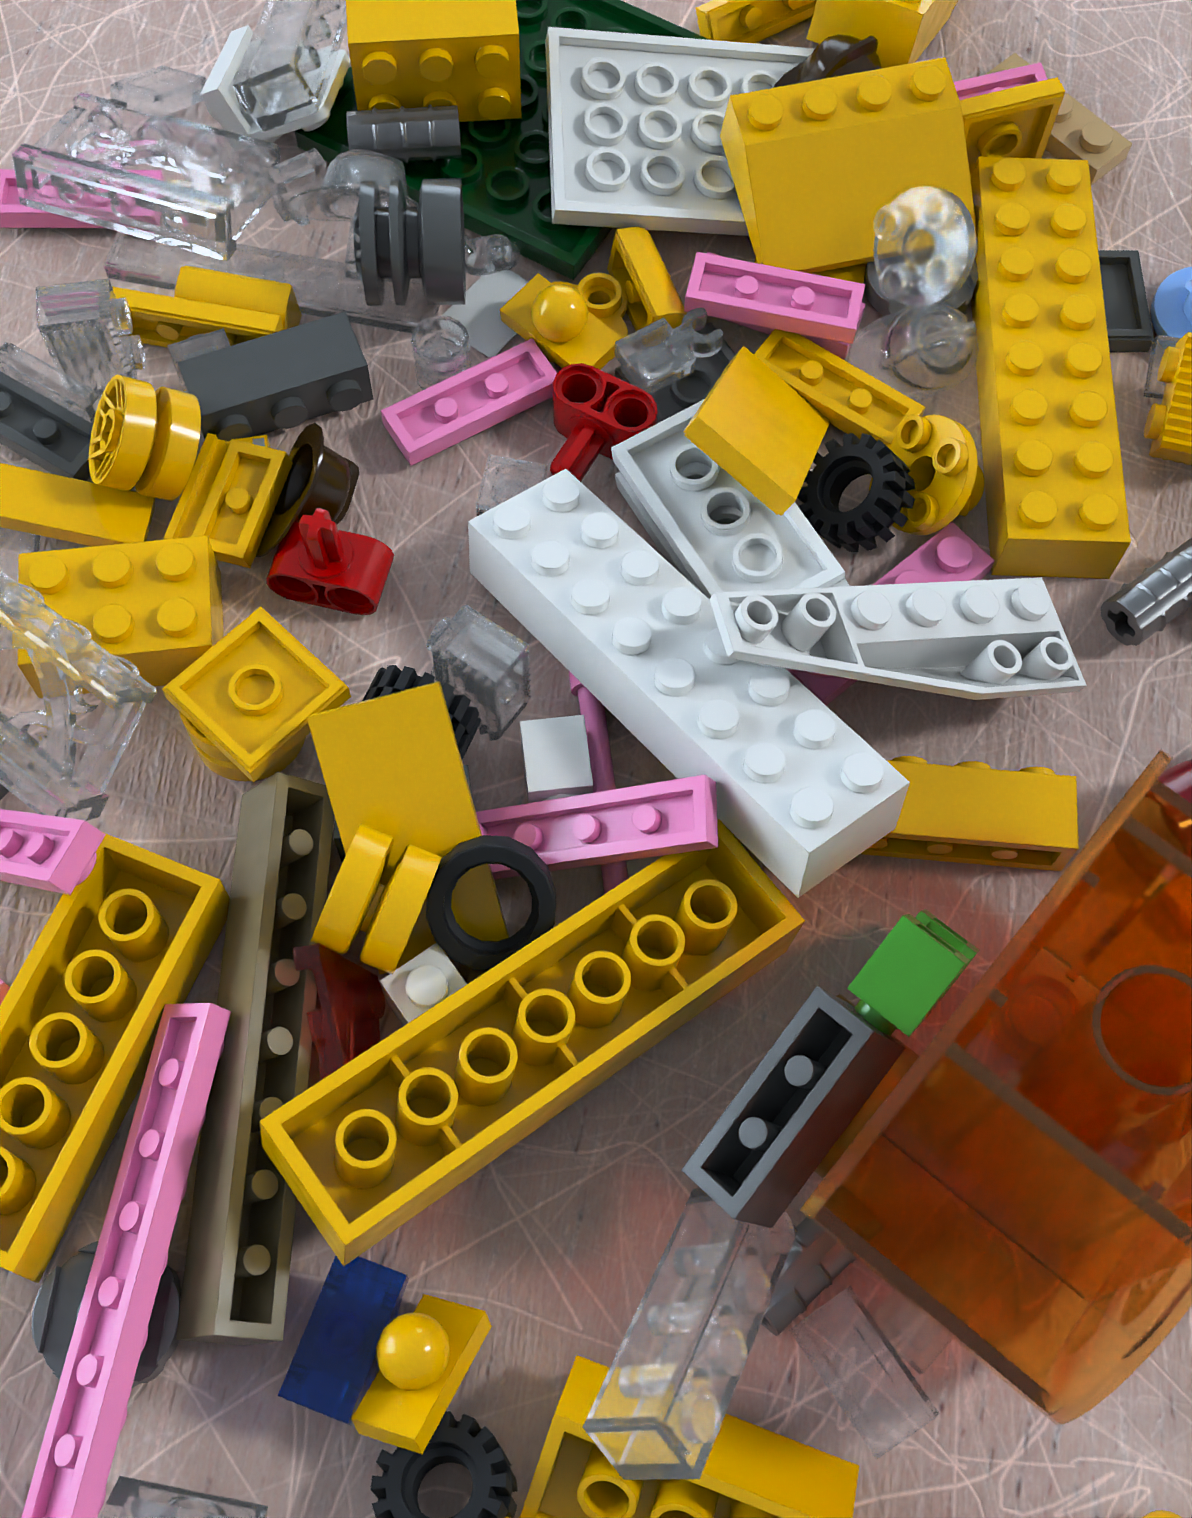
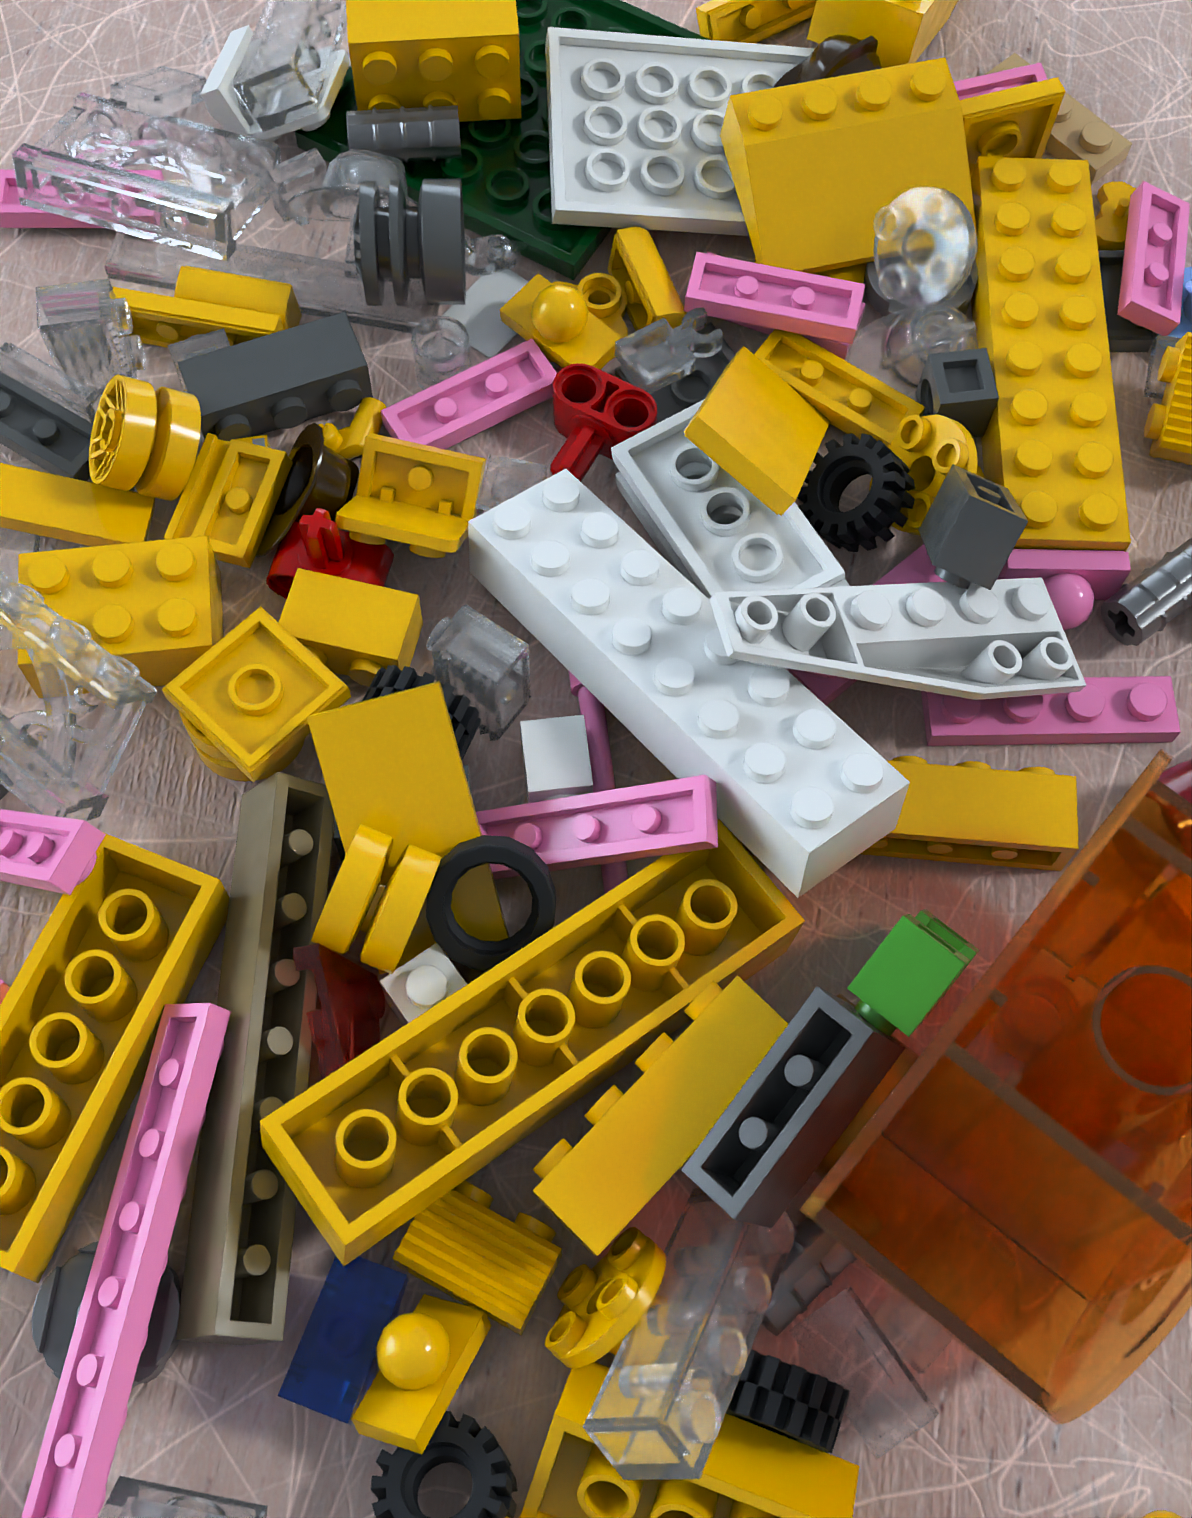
(350, 439): none -> yellow arm
(352, 623): none -> yellow brick
(413, 496): none -> yellow bracket
(481, 1255): none -> yellow brick
(606, 1300): none -> yellow plate
(662, 1117): none -> yellow slope
(789, 1401): none -> black tyre
(959, 388): none -> dark grey brick
(971, 529): none -> dark grey brick
(1071, 577): none -> bright pink tile
(1102, 712): none -> bright pink plate
(1113, 215): none -> yellow piece
(1154, 259): none -> bright pink plate

